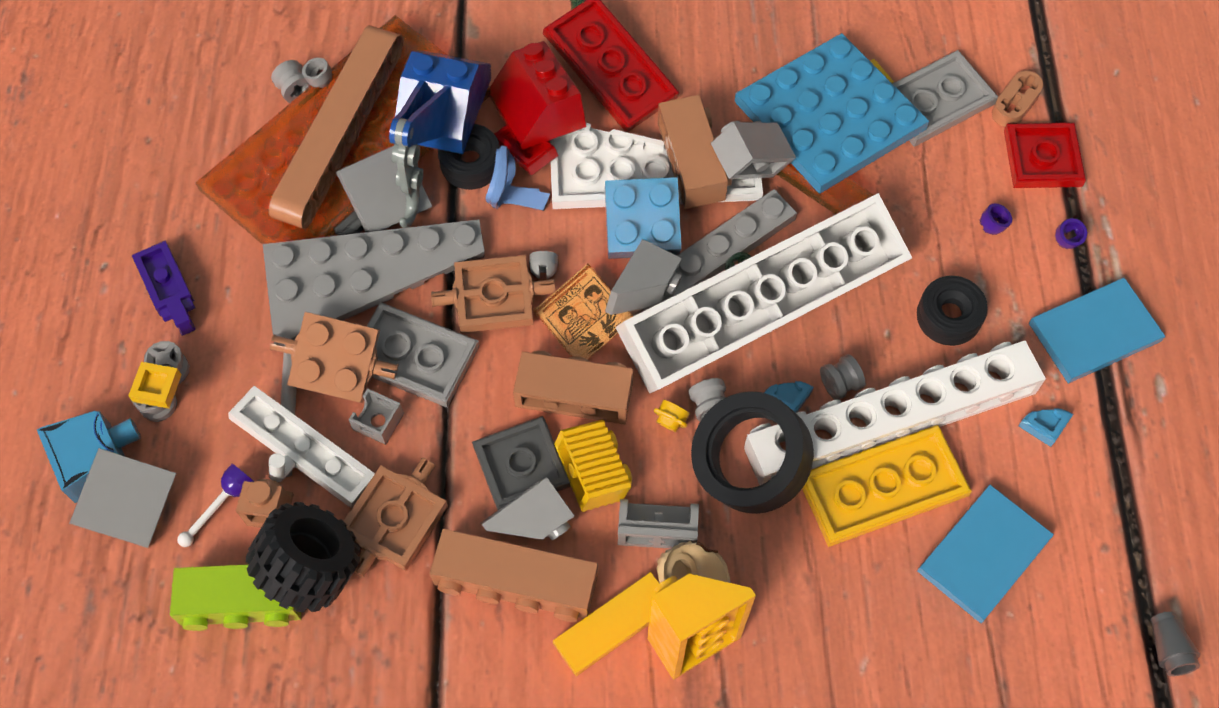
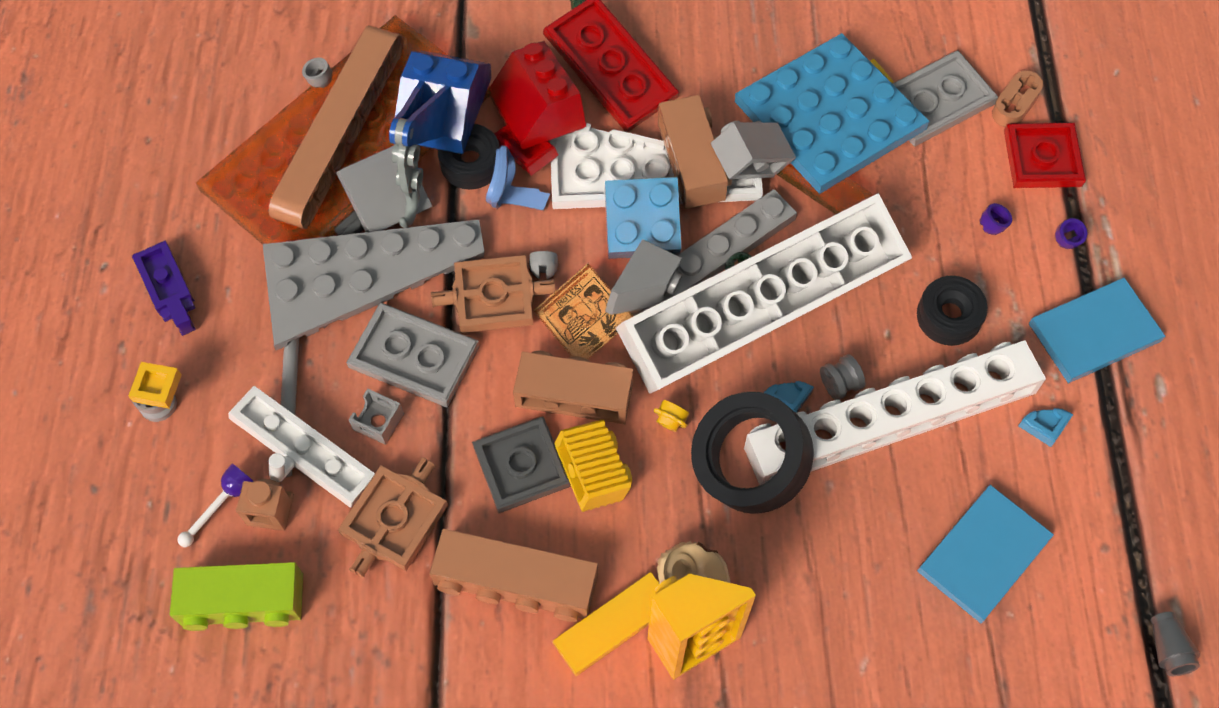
(74, 444): dark azure torso -> none
(123, 498): light grey tile -> none
(166, 354): light grey wheel -> none
(290, 79): light grey wheel -> none
(302, 557): black tyre -> none
(333, 357): nougat plate -> none
(532, 514): light grey slope -> none
(656, 525): light grey hinge -> none
(706, 395): light grey wheel -> none
(884, 485): yellow tile -> none

